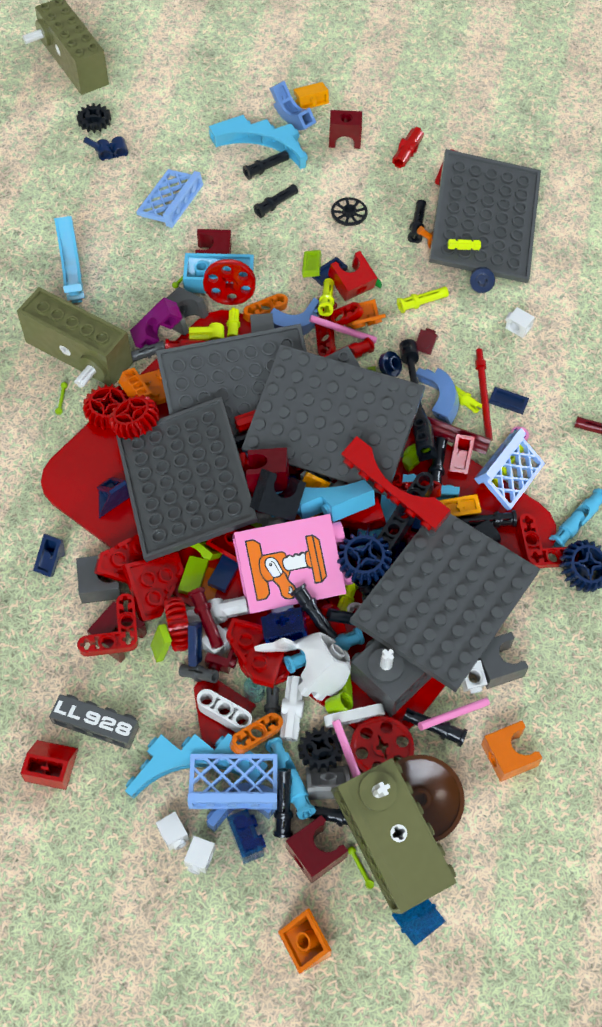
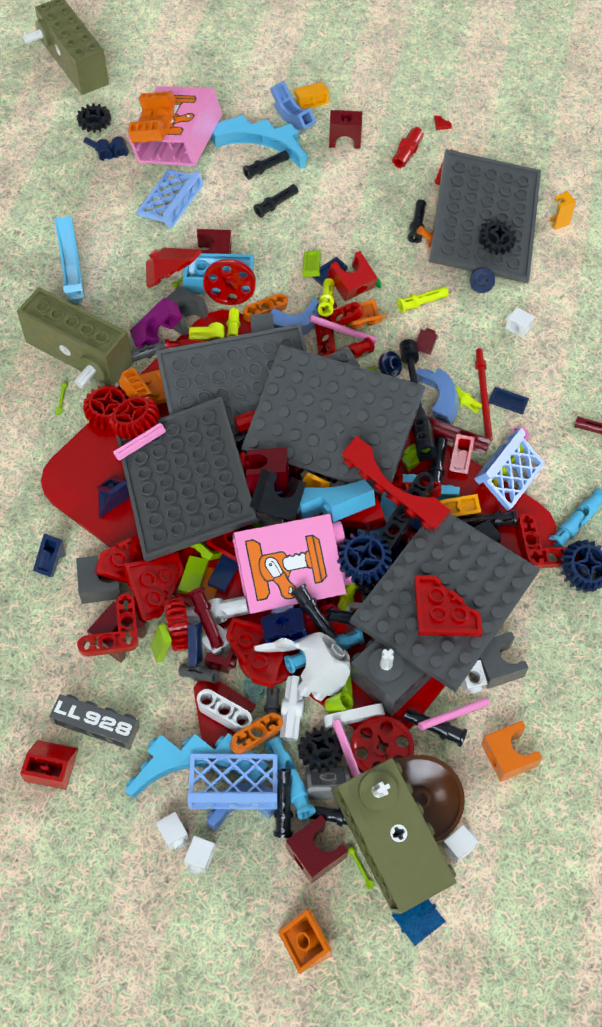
(139, 441): none -> bright pink axle
(155, 117): none -> orange plate
(166, 262): none -> red wedge
(190, 130): none -> bright pink brick
(247, 841): clear blue brick -> none
(349, 211): black wheel -> none
(442, 124): none -> red tile
(443, 611): none -> red plate
(460, 843): none -> white brick
(463, 244): neon yellow axle -> none
(497, 237): none -> black gear
(564, 211): none -> light orange hinge

